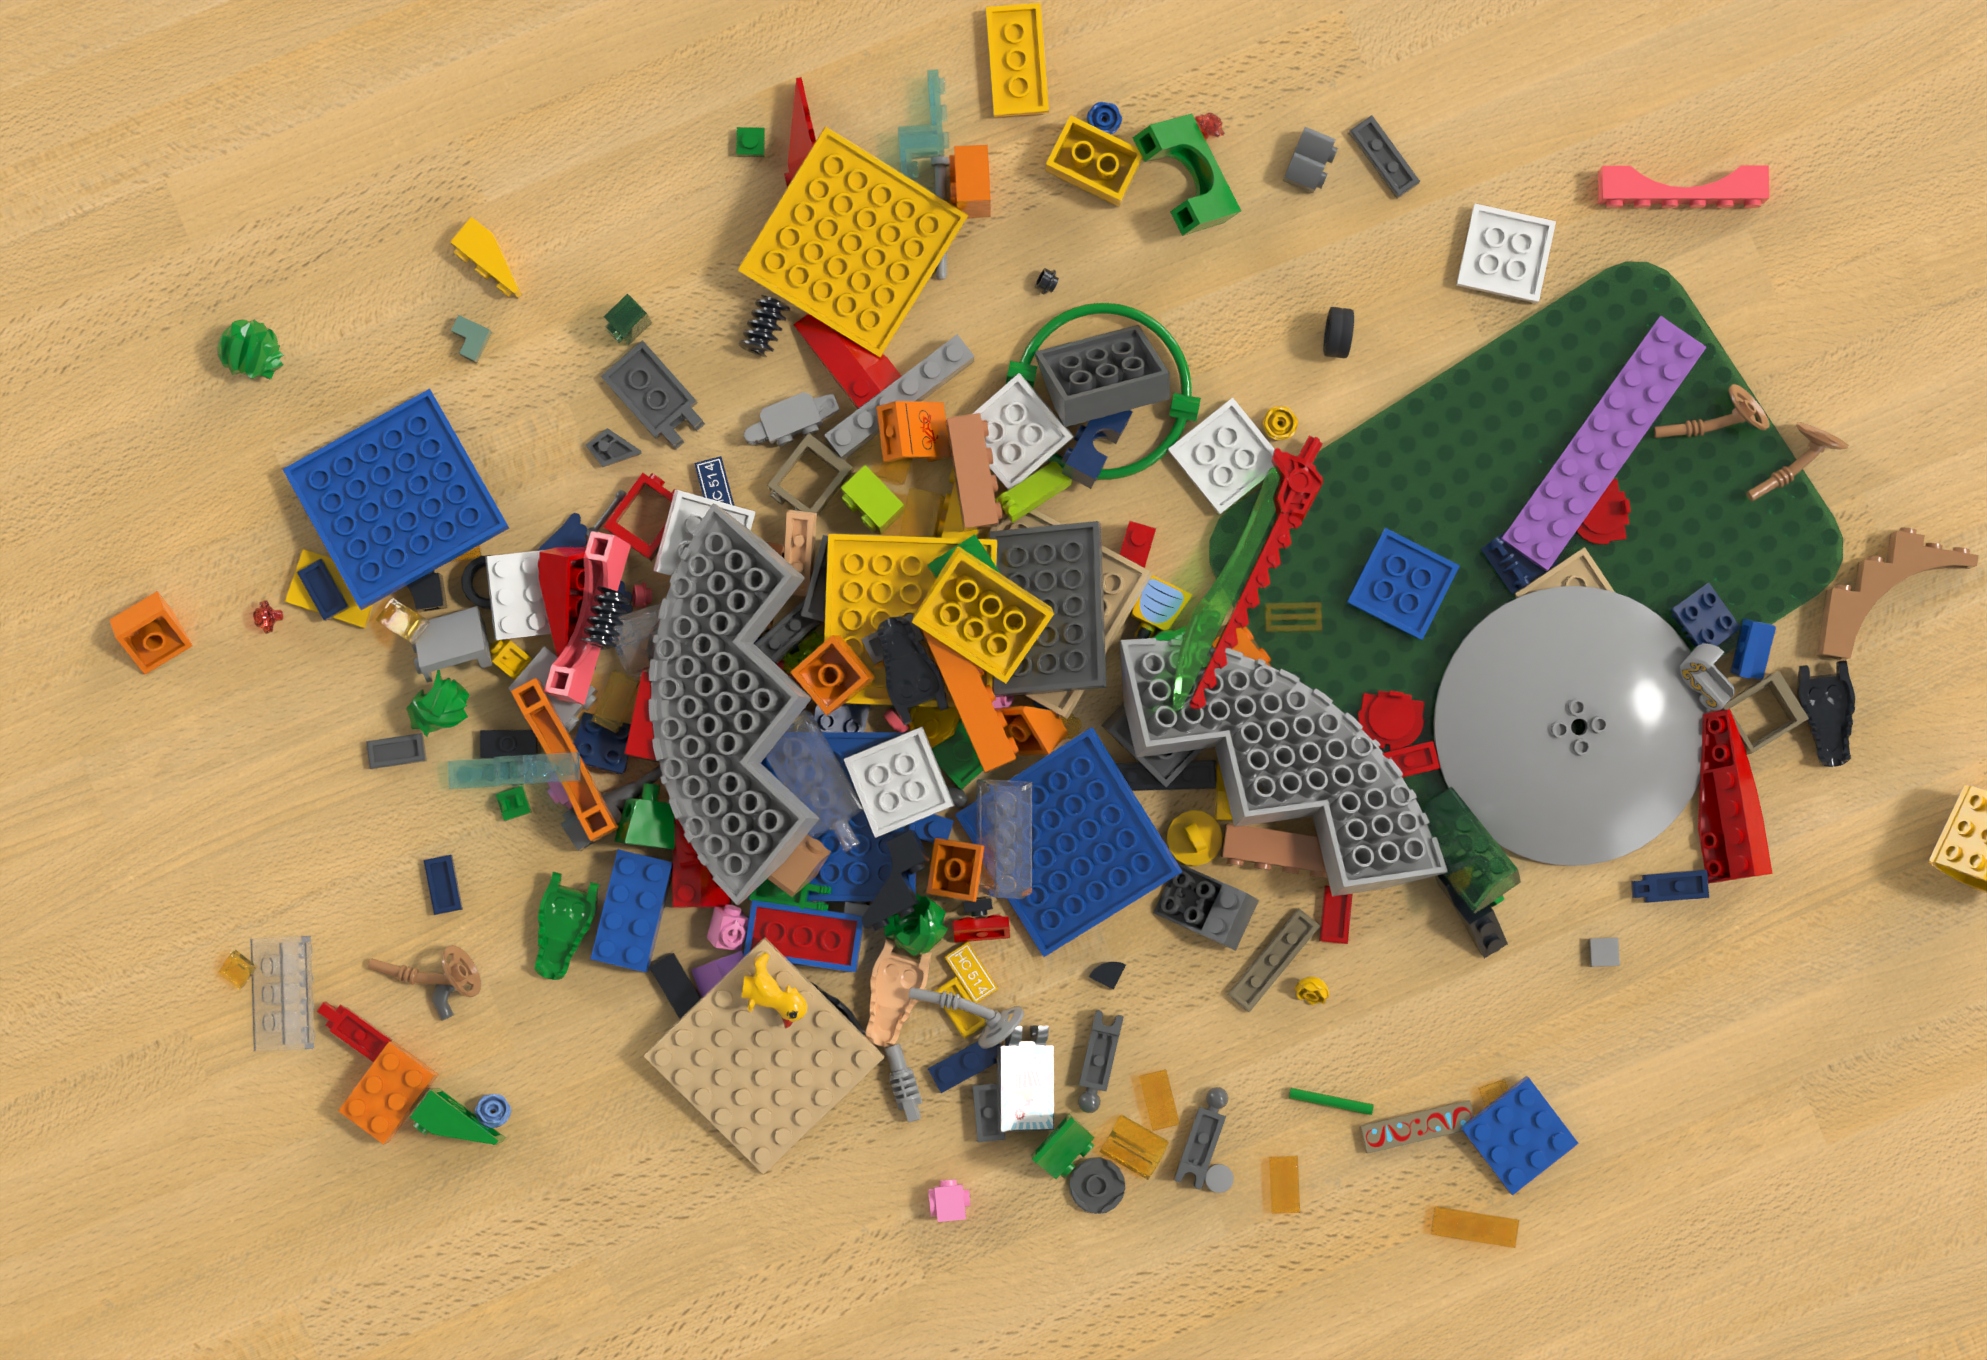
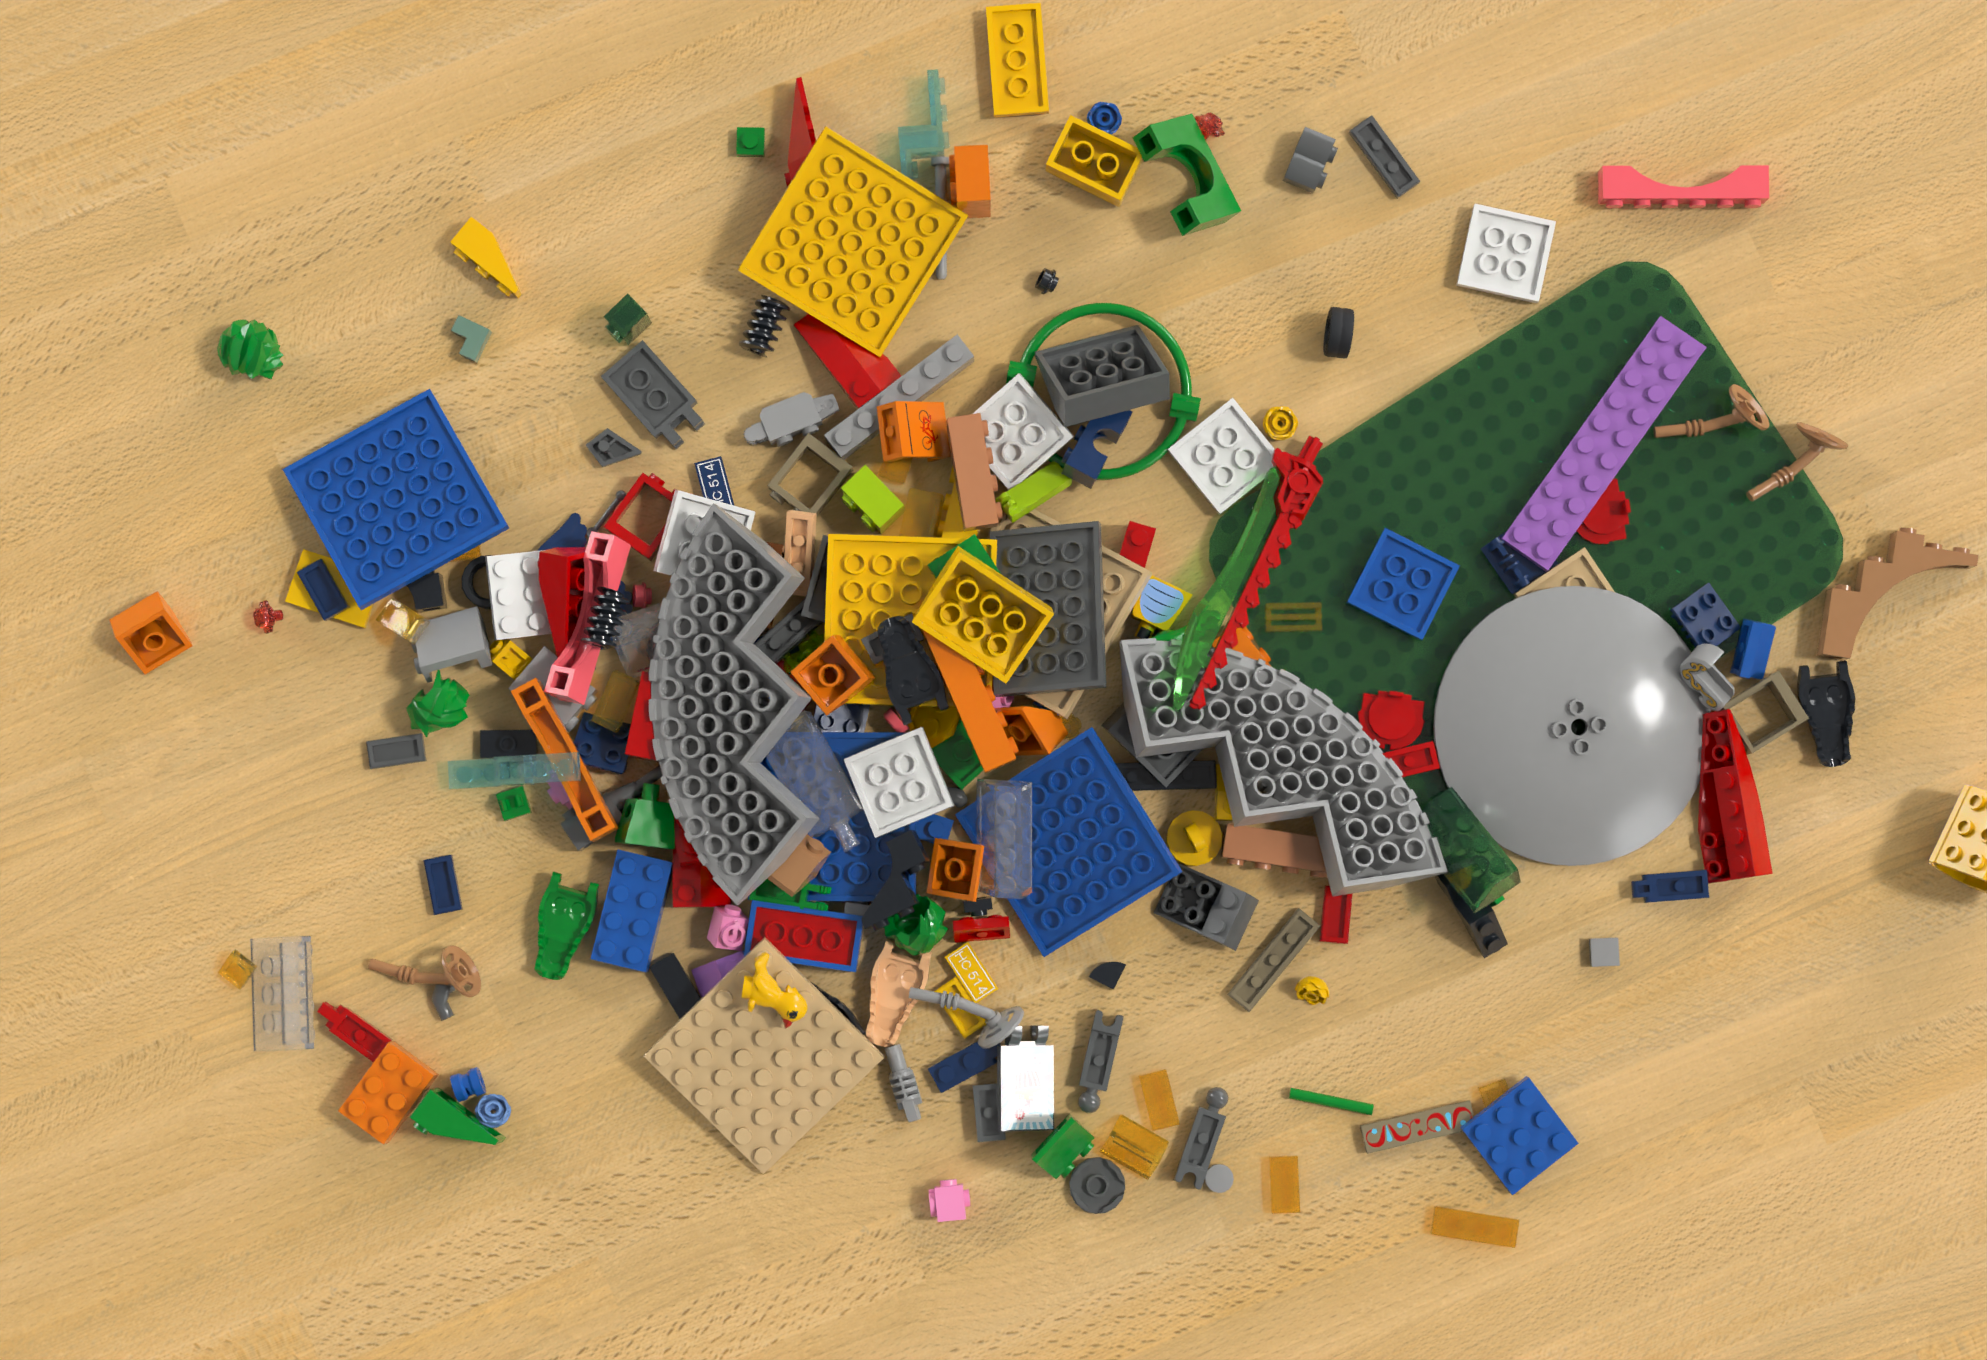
(468, 1084): none -> blue wheel

